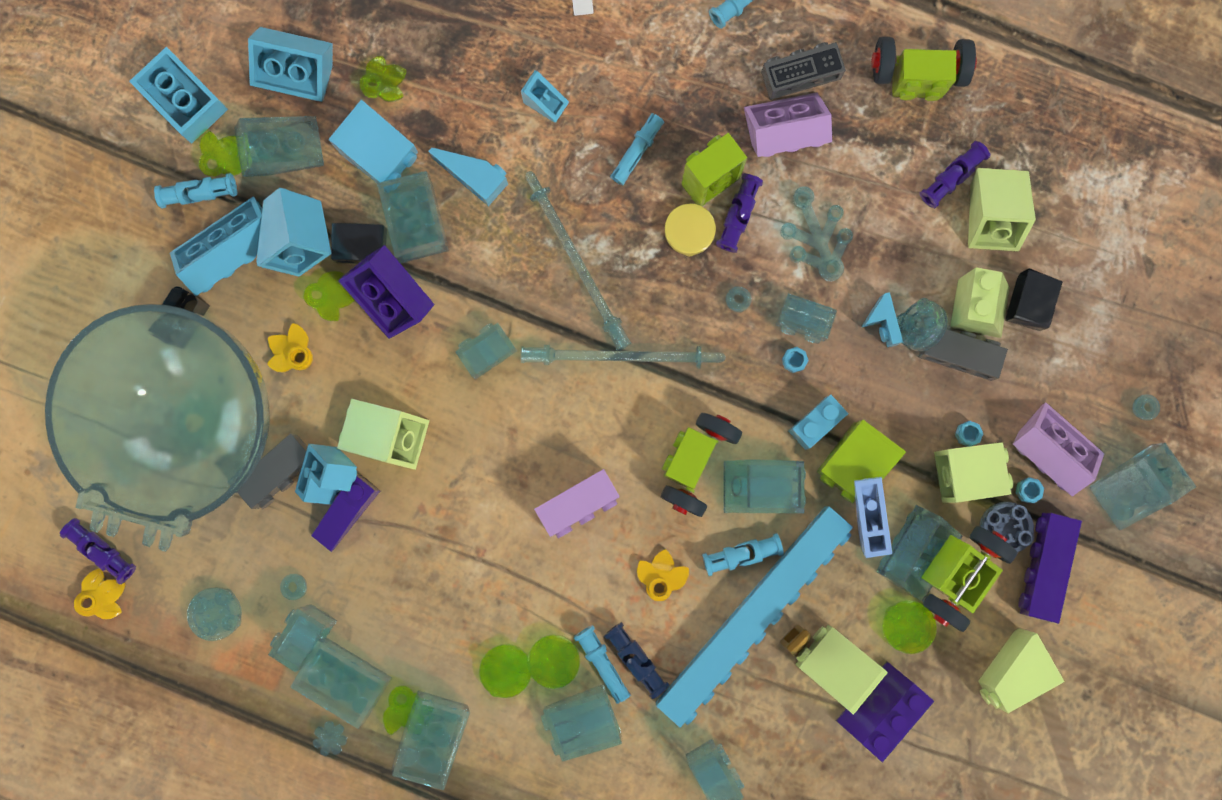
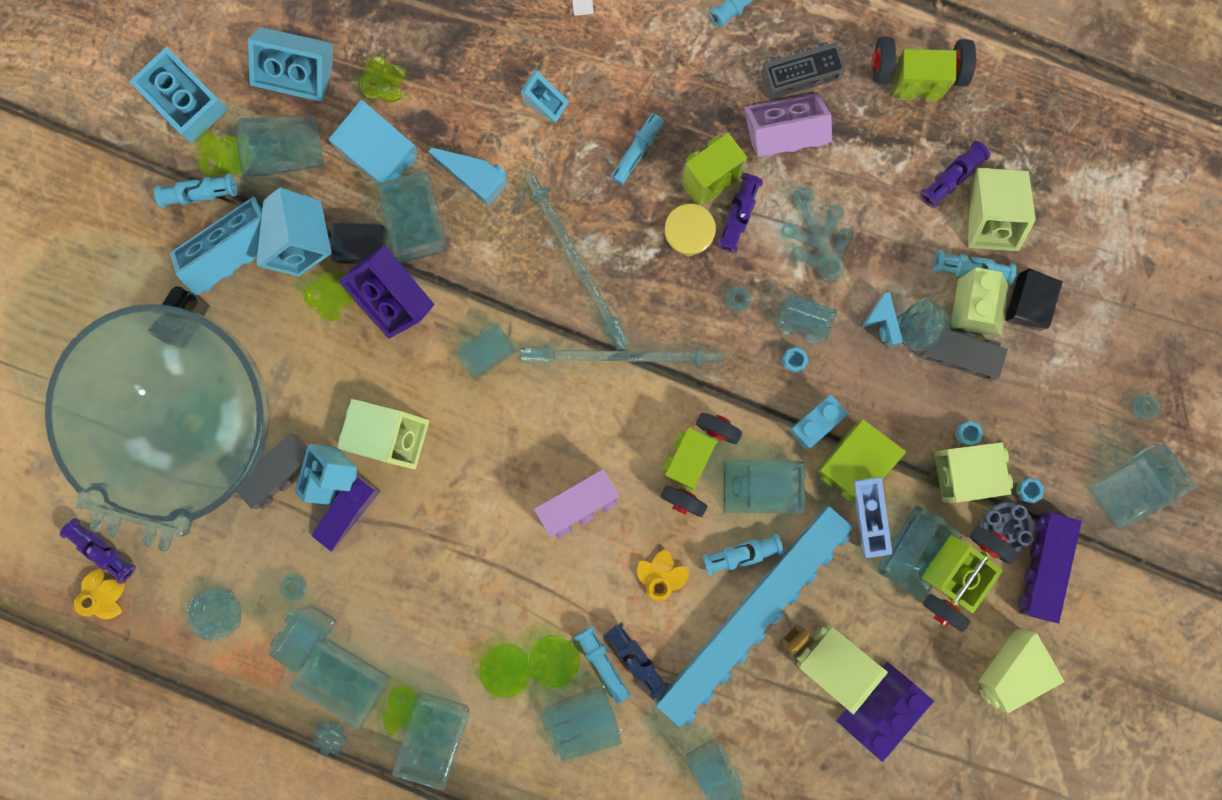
(288, 348): yellow plate -> none
(909, 627): clear neon green tile -> none
(962, 265): none -> medium azure piece
(1059, 450): lavender slope -> none

